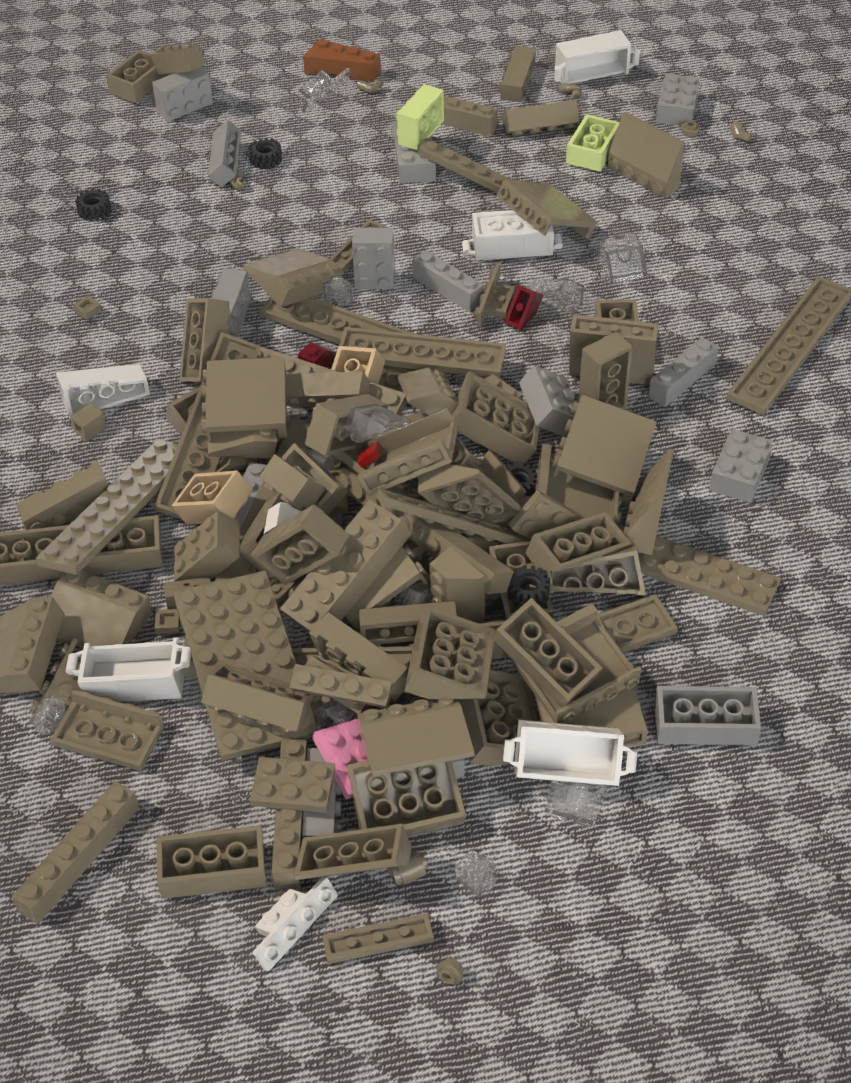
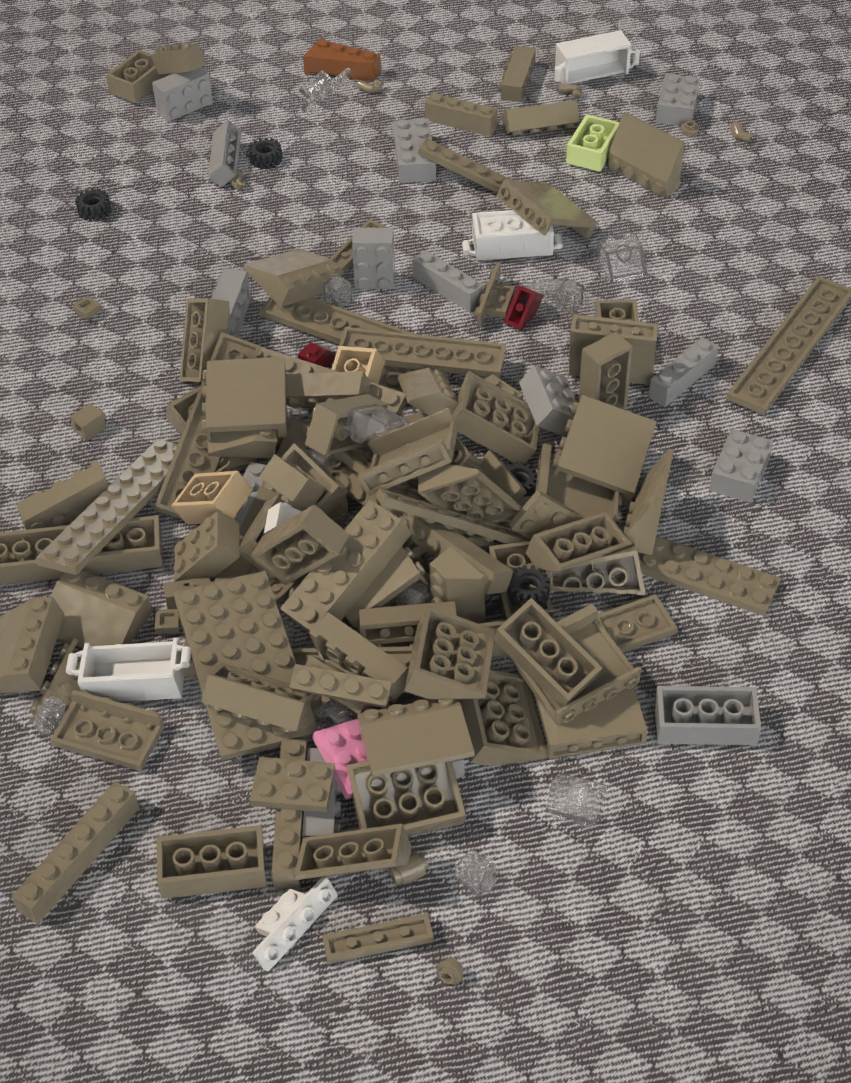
(102, 386): white wedge -> none
(369, 455): red tile -> none
(420, 116): yellowish green brick -> none
(569, 753): white container -> none

